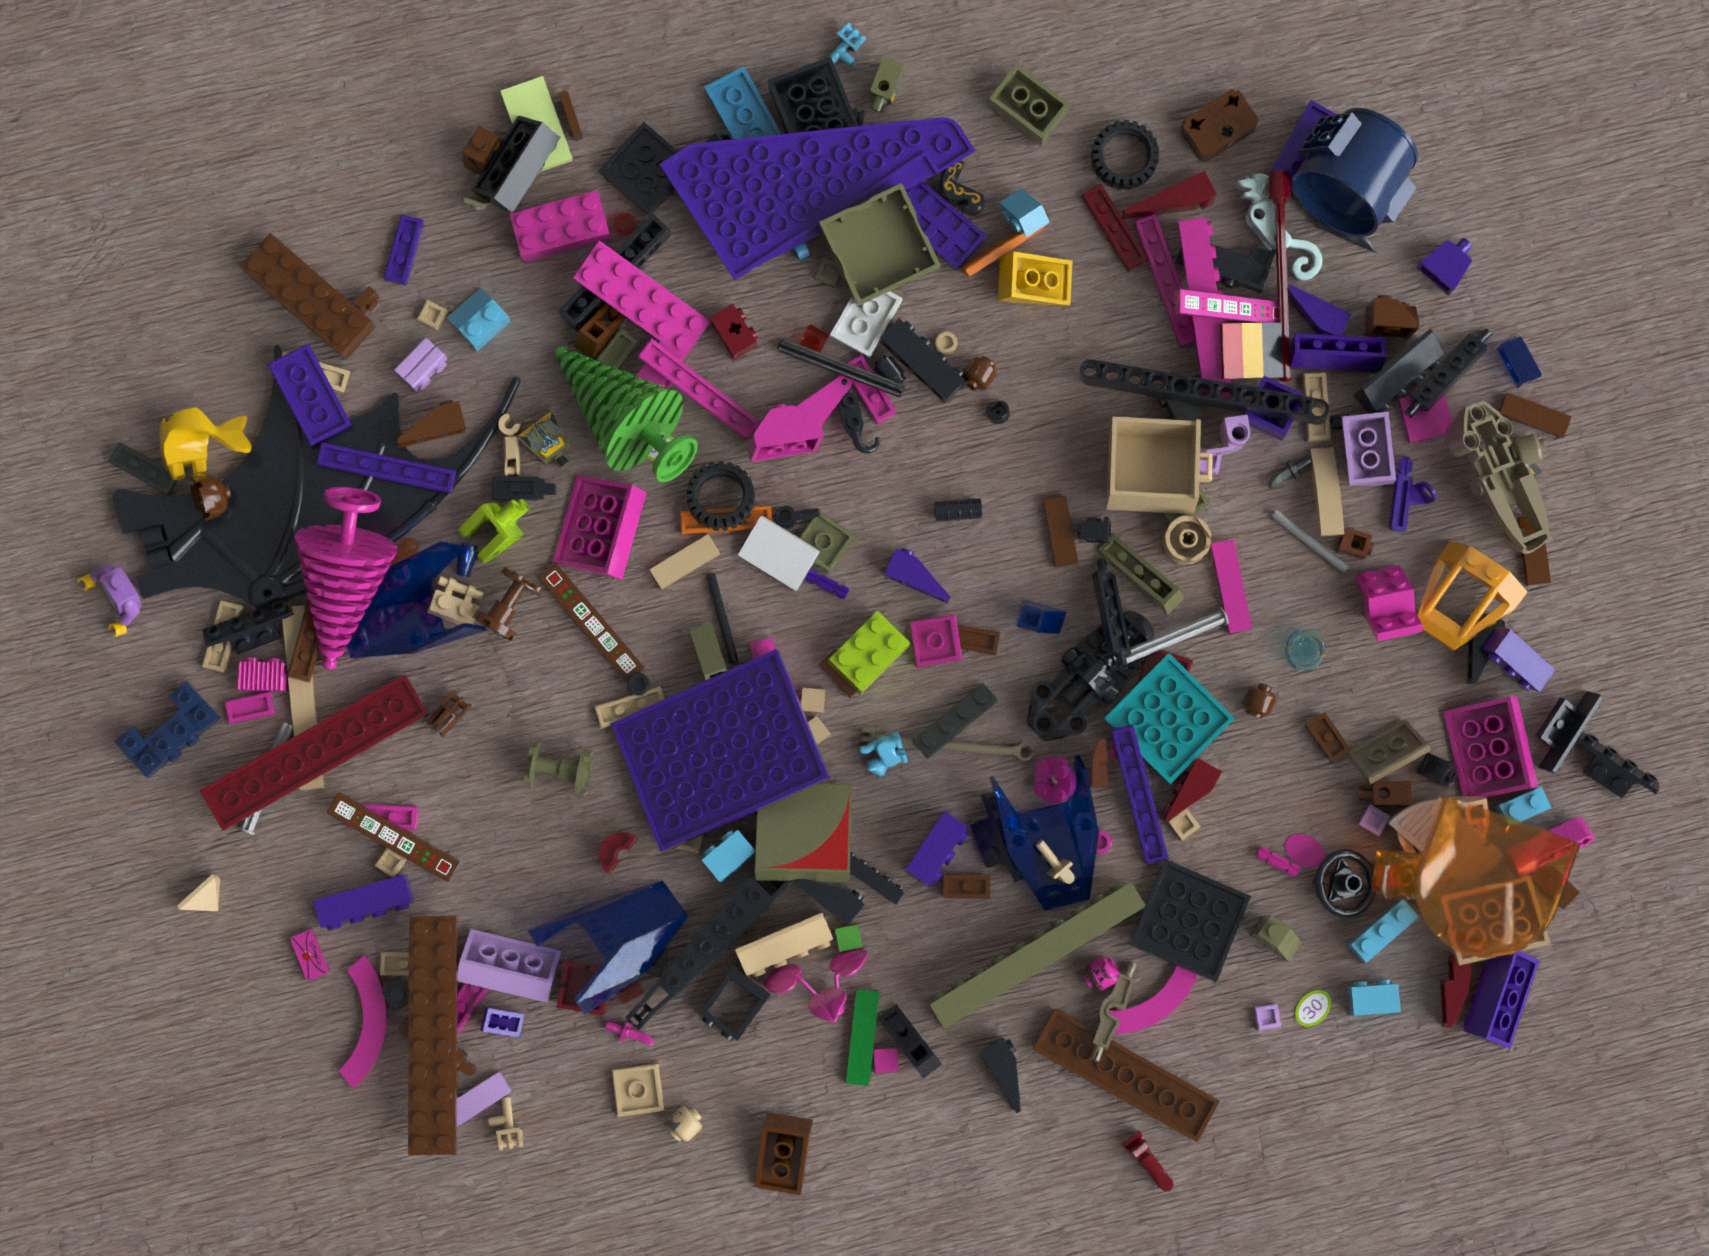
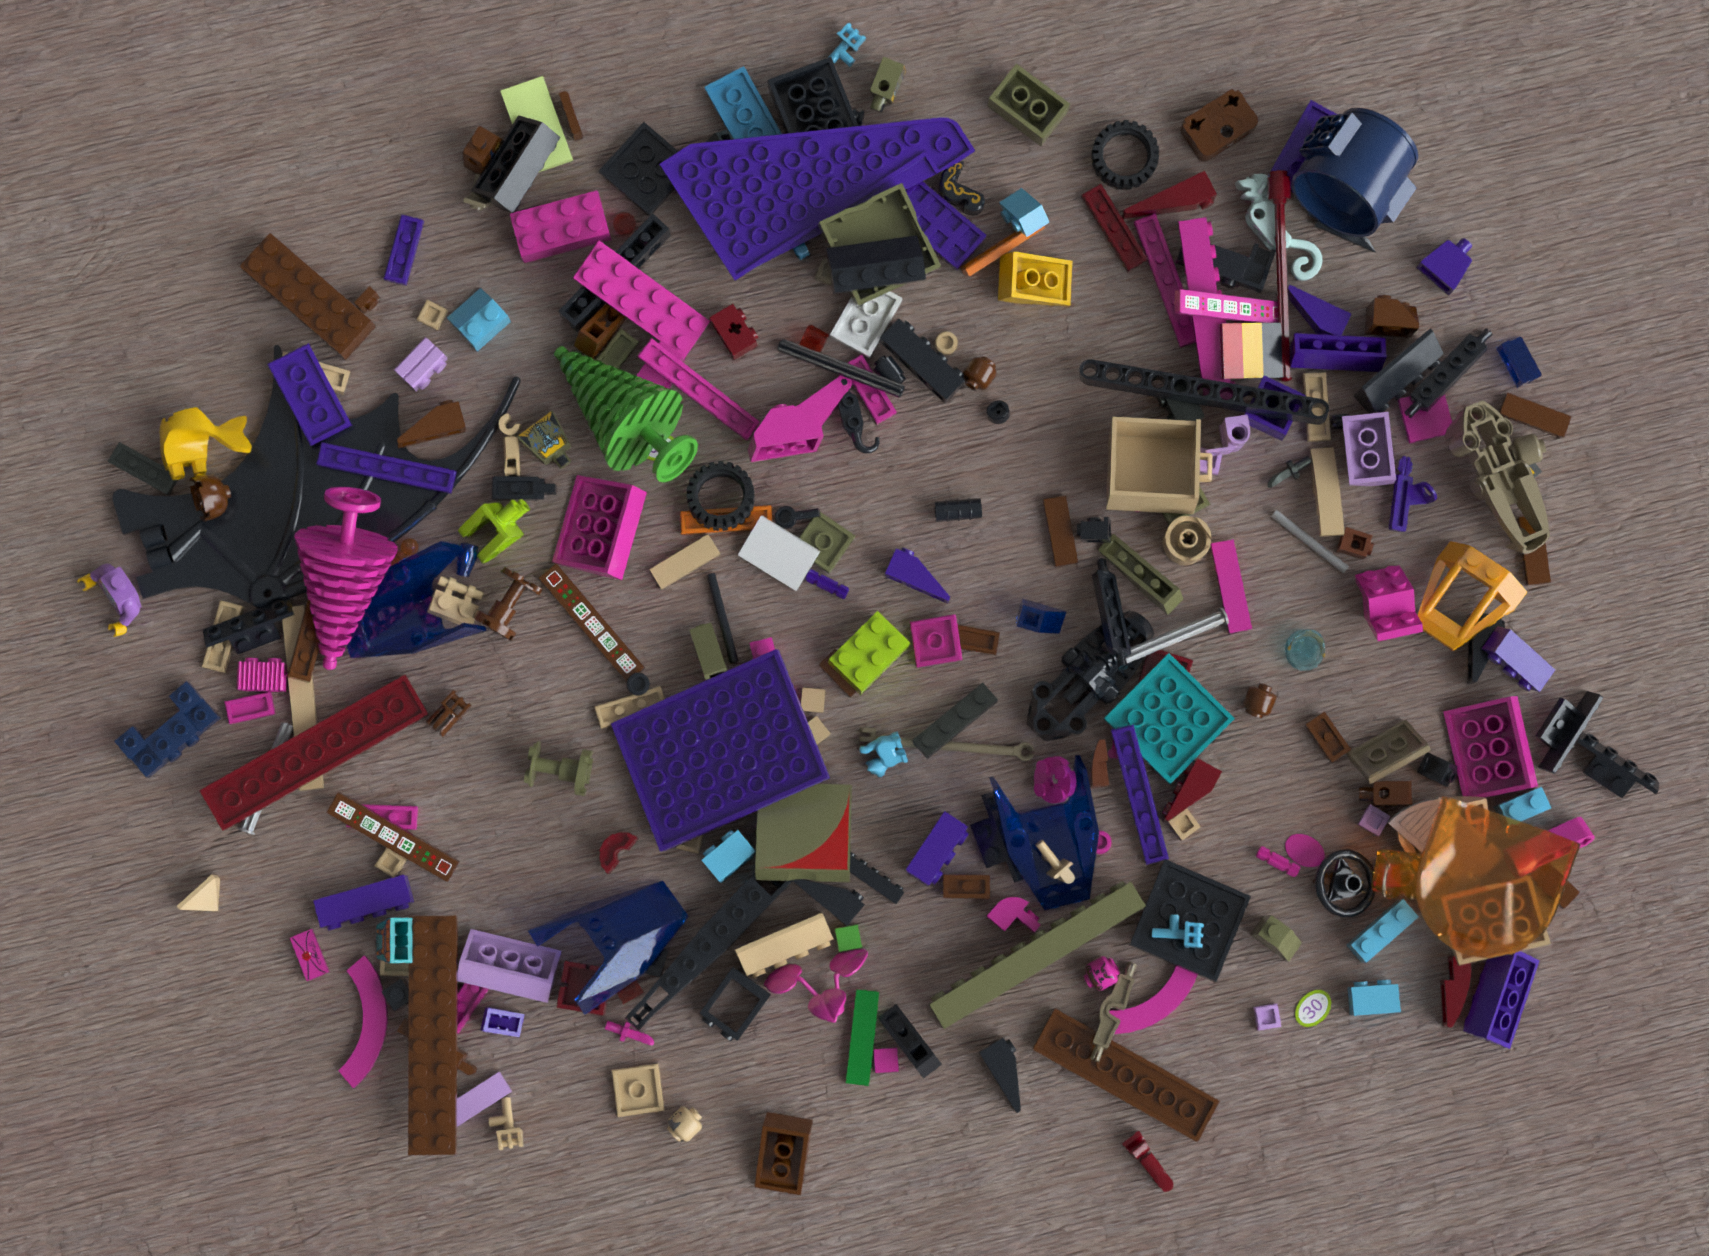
(394, 940): none -> teal torso
(875, 264): none -> black slope
(1008, 910): none -> dark pink brick
(1174, 932): none -> medium azure arm

